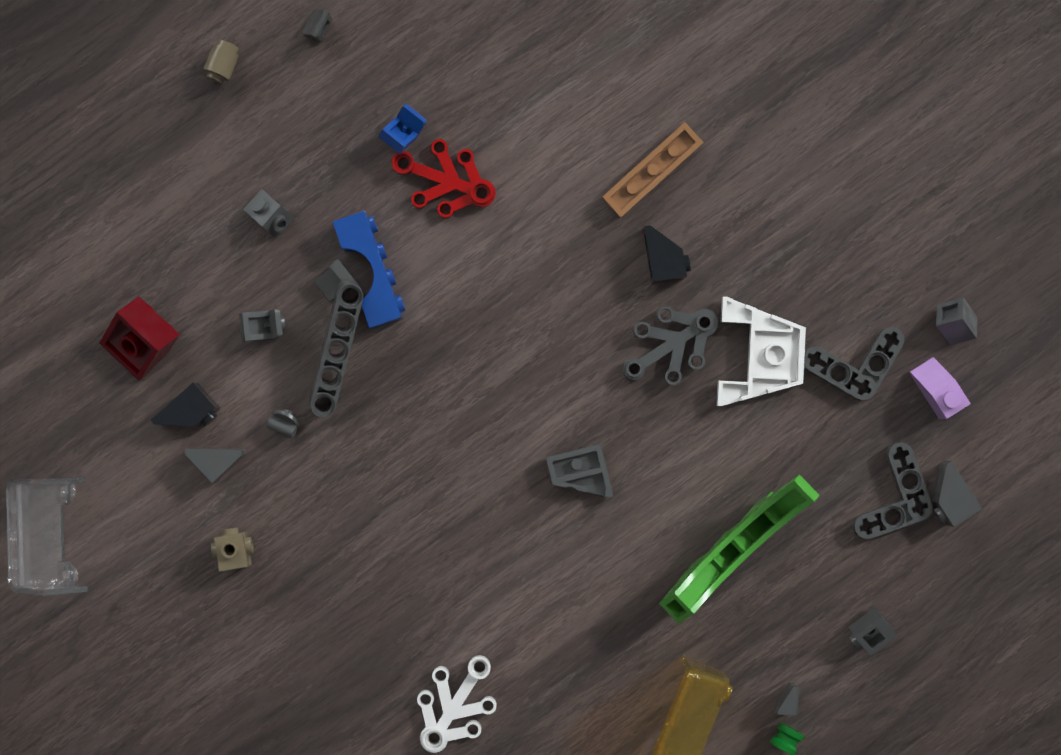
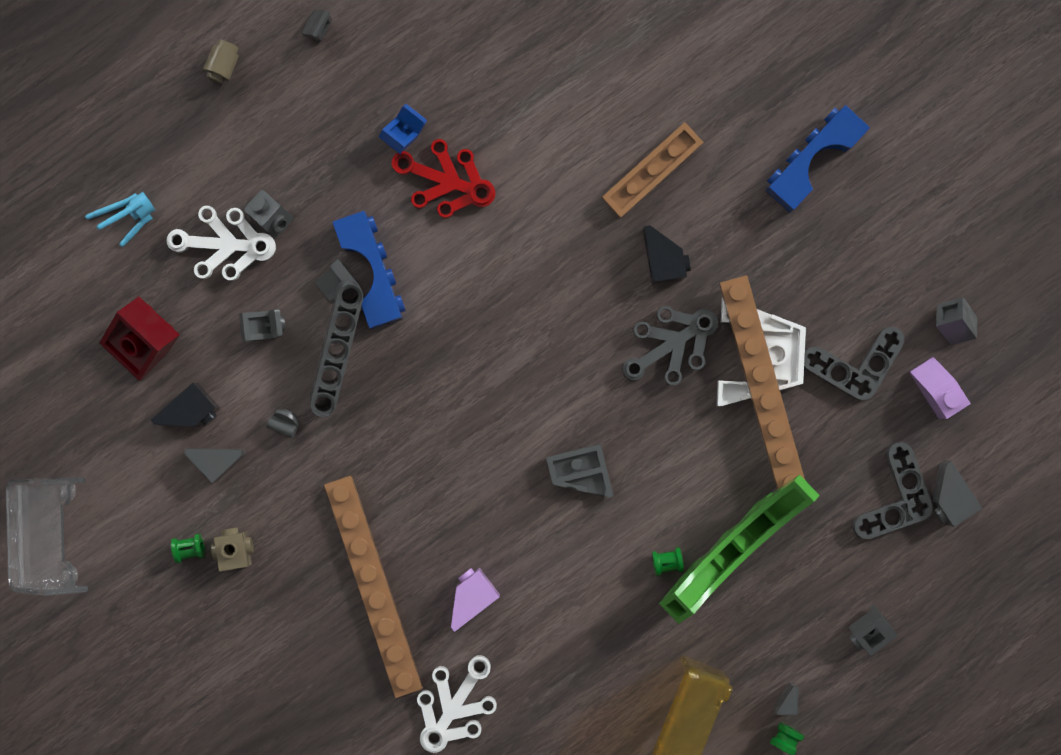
(135, 205): none -> medium azure plant
(178, 545): none -> green bush
(226, 244): none -> white plant
(373, 586): none -> medium nougat plate
(472, 596): none -> lavender slope
(667, 561): none -> green bush
(761, 380): none -> medium nougat plate
(840, 133): none -> blue arch

